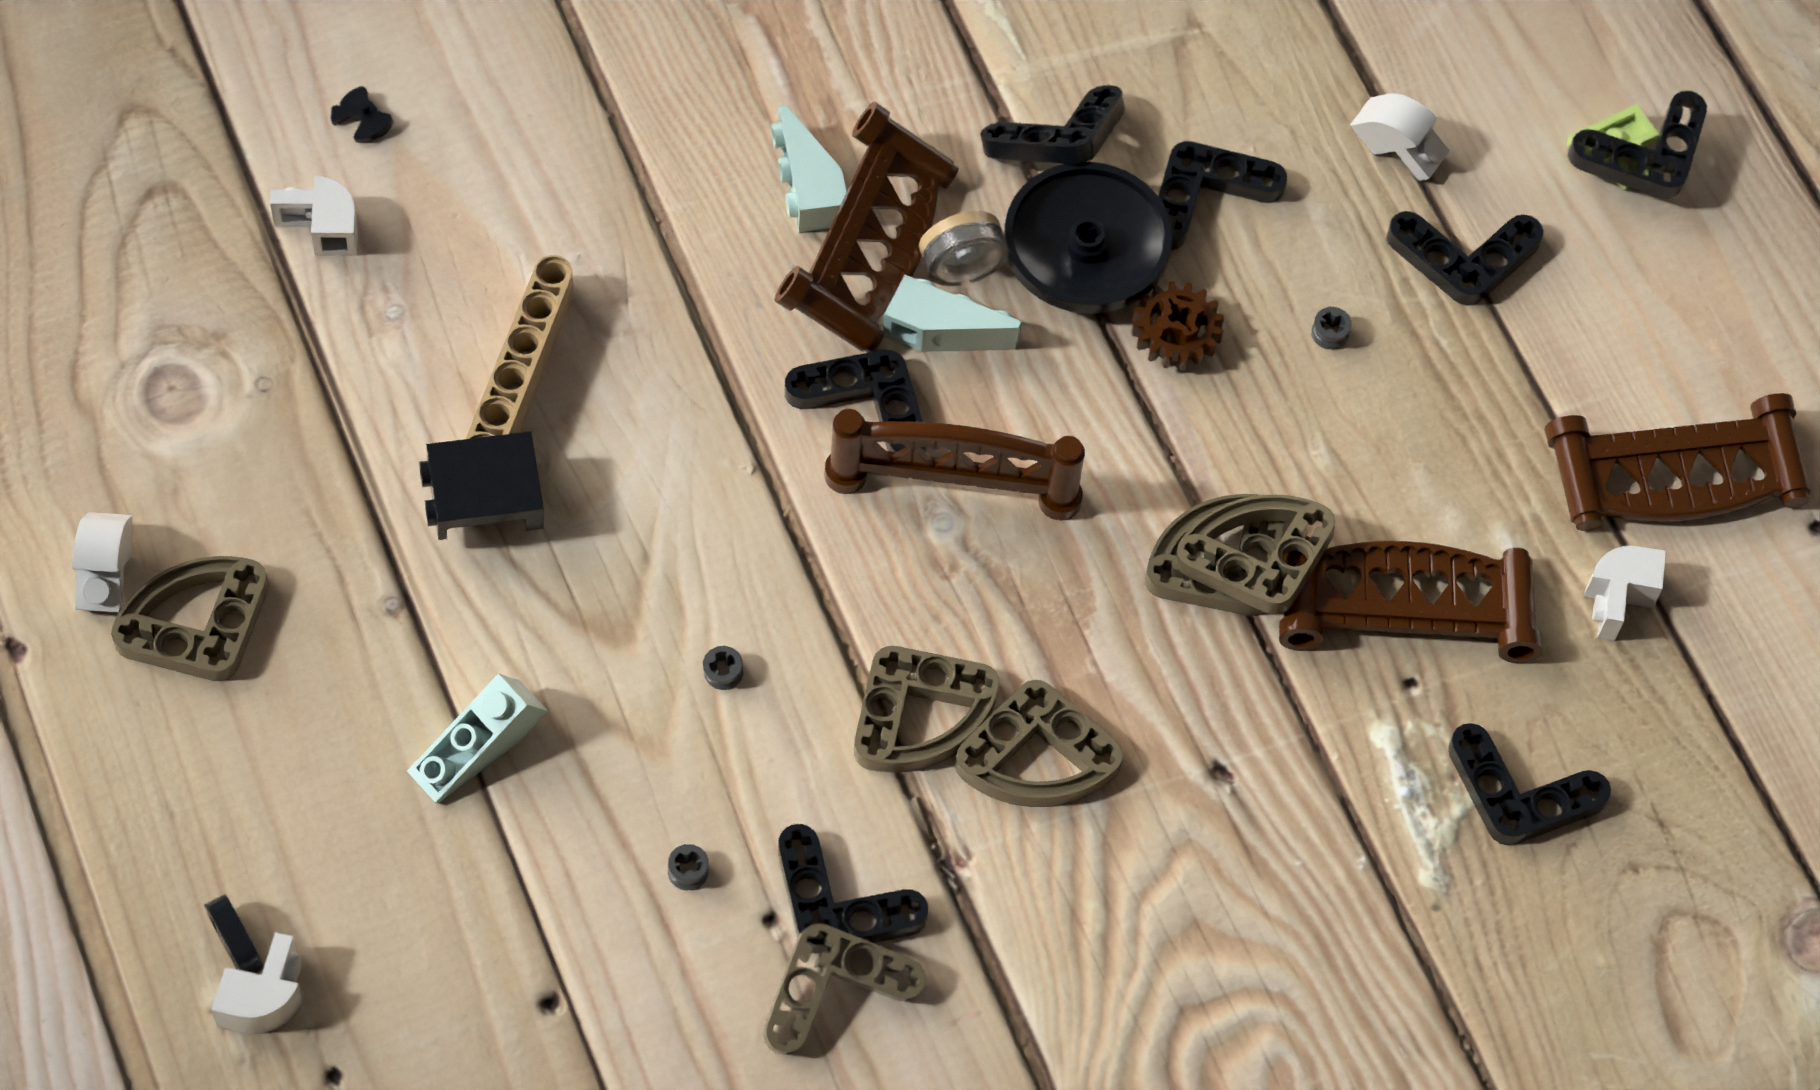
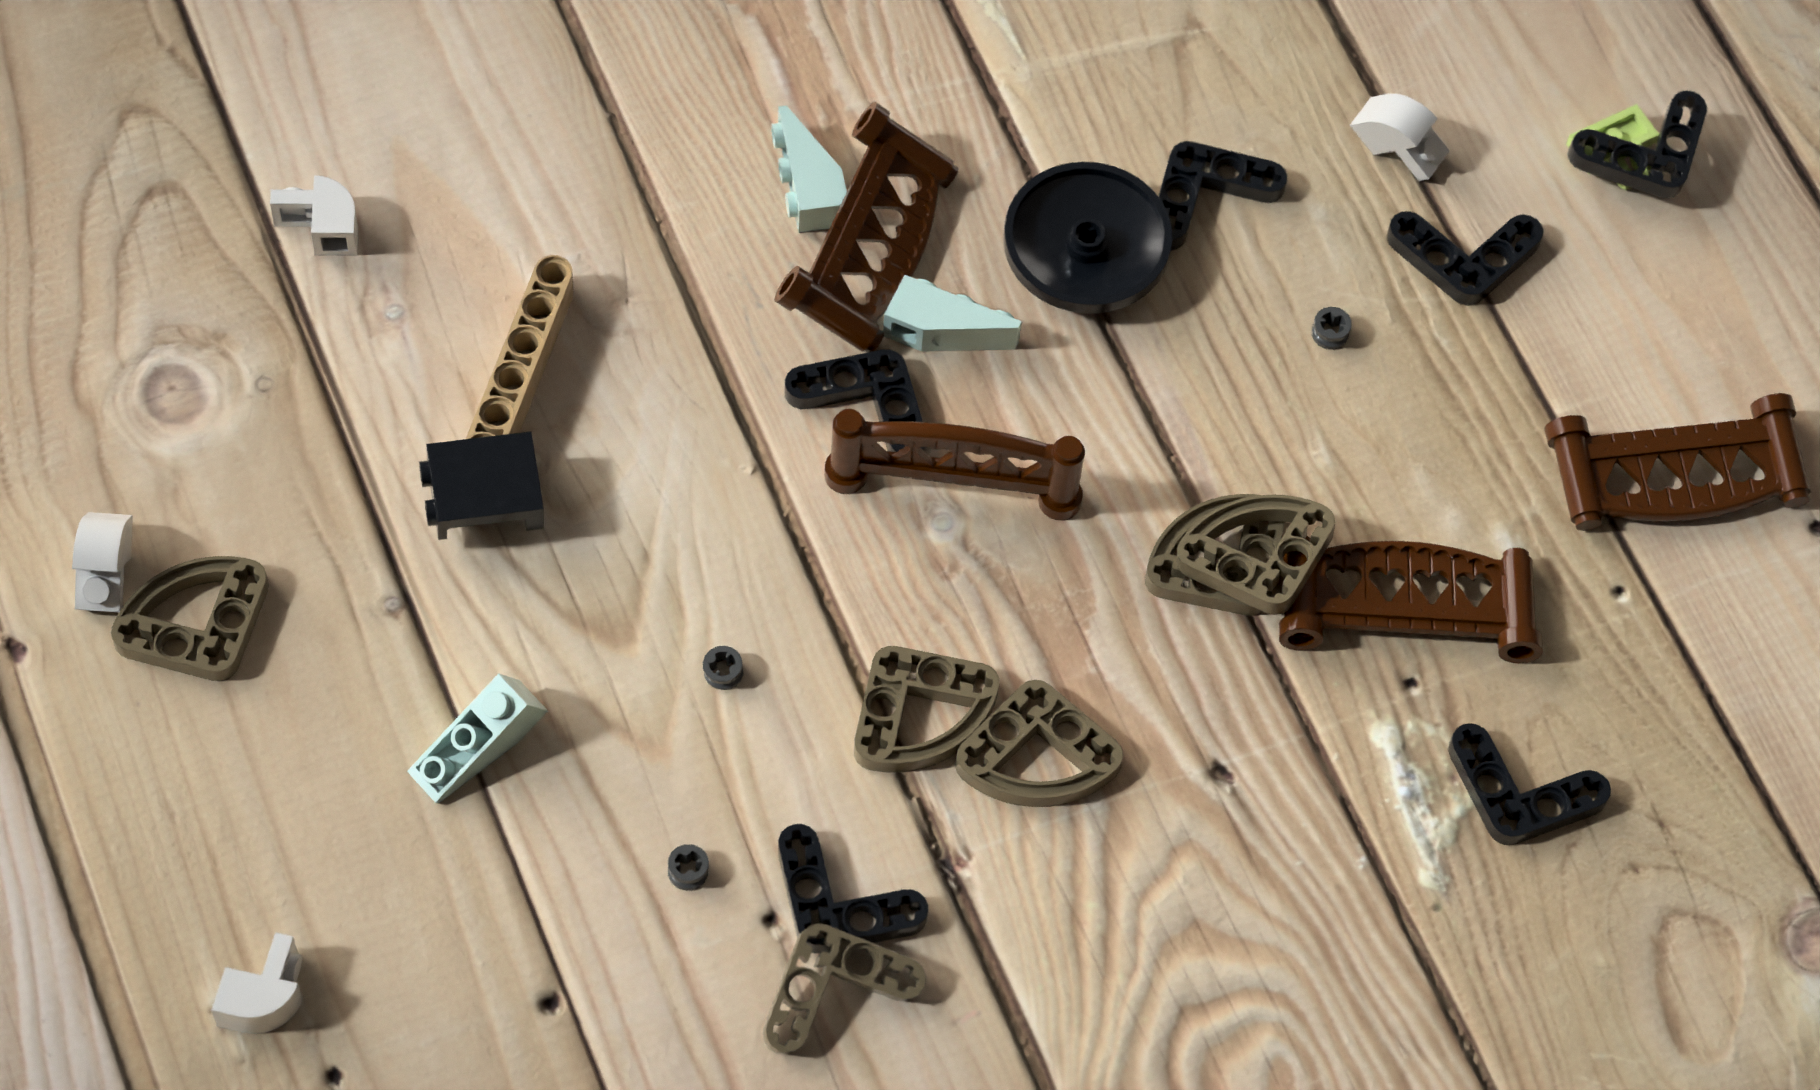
(233, 935): black beam -> none
(373, 122): black piece -> none
(964, 248): clear piece -> none
(1066, 144): black beam -> none
(1177, 325): reddish brown gear -> none
(1624, 577): white brick -> none

